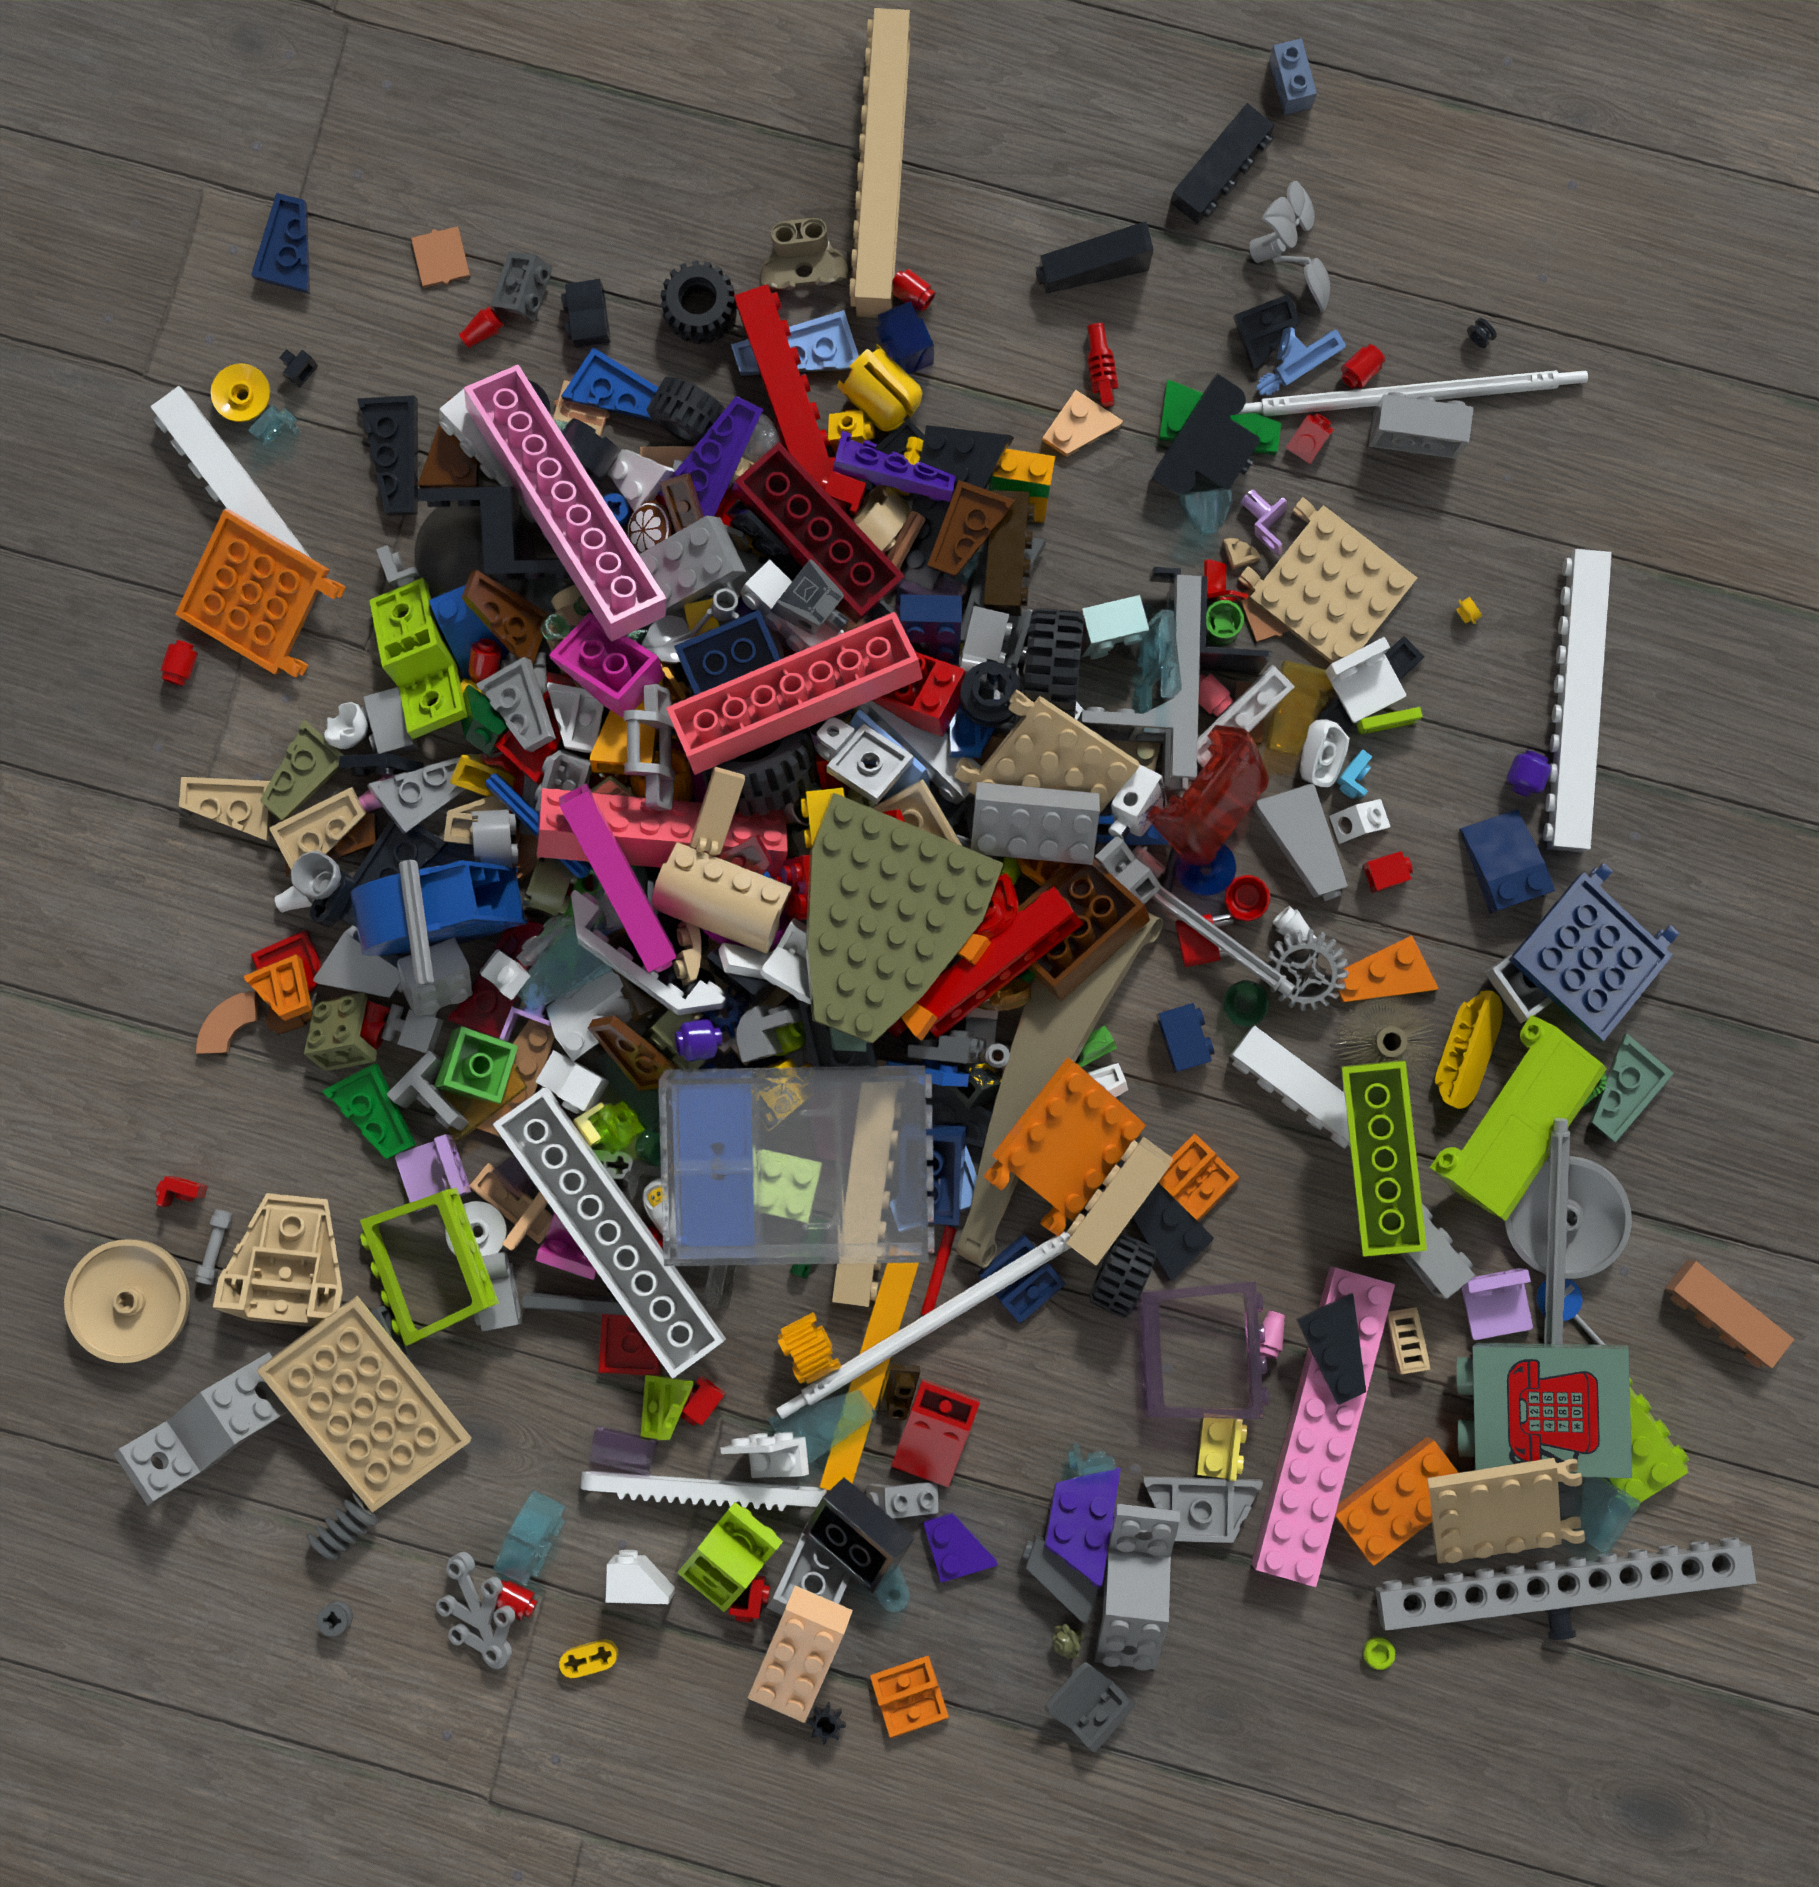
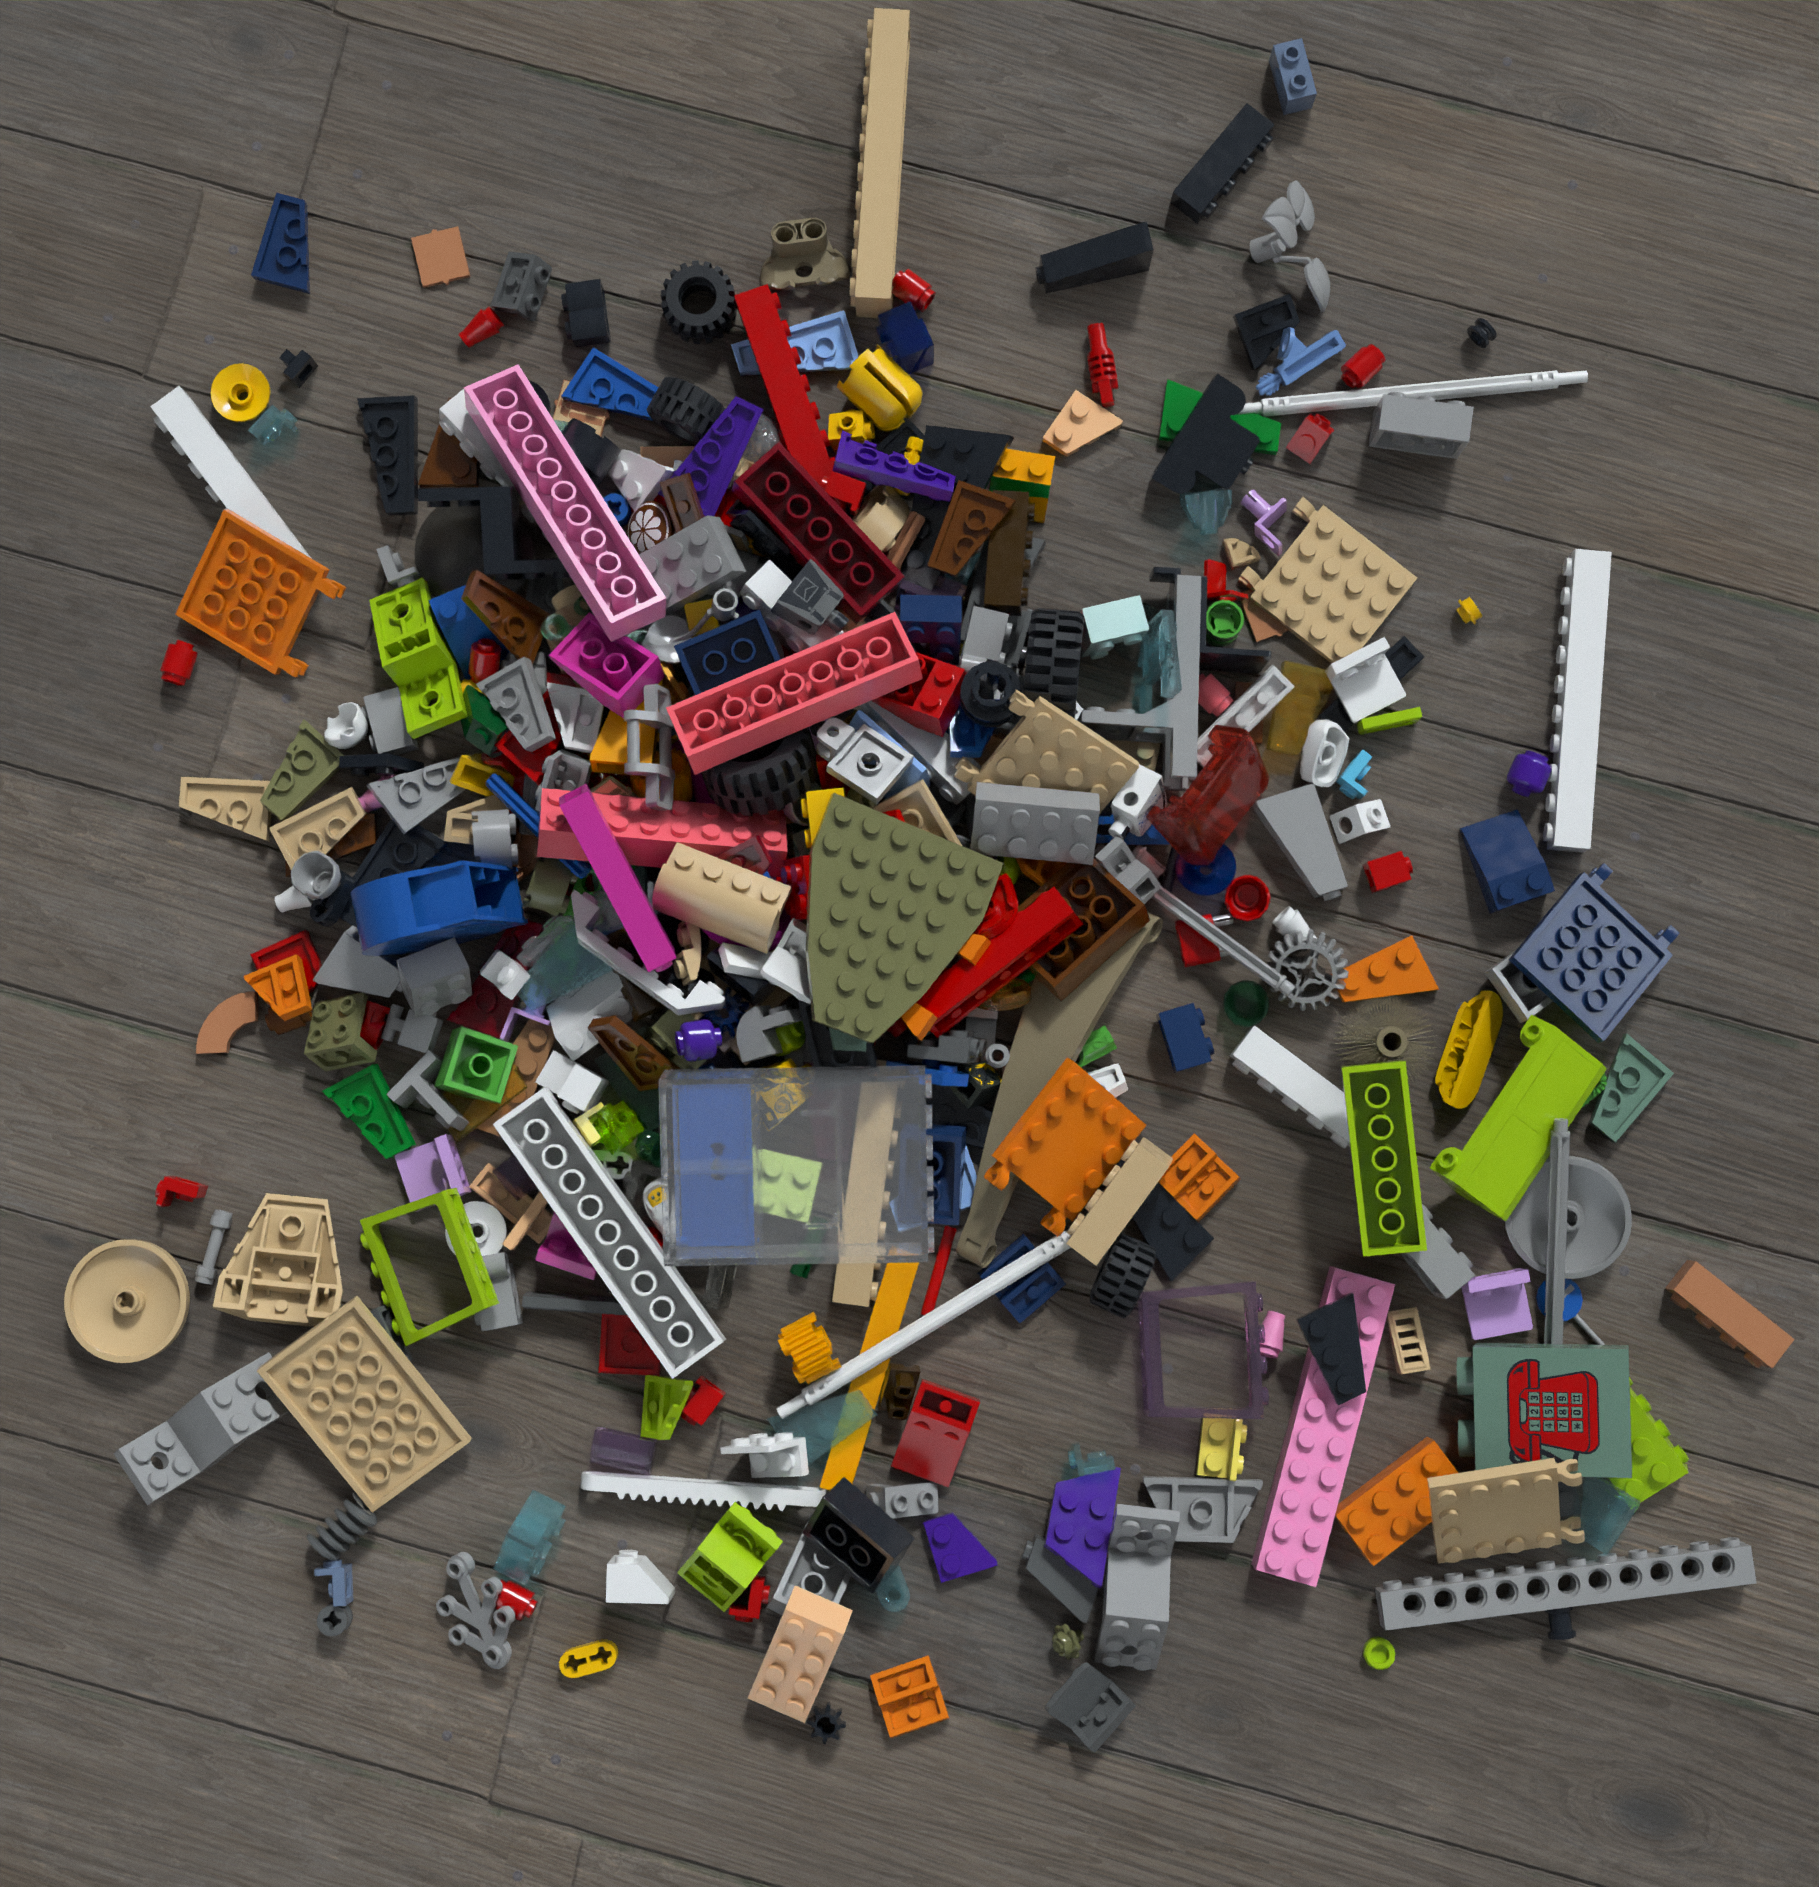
(341, 1584): none -> sand blue bracket
(416, 922): light grey axle -> none
(717, 811): tan hinge -> none

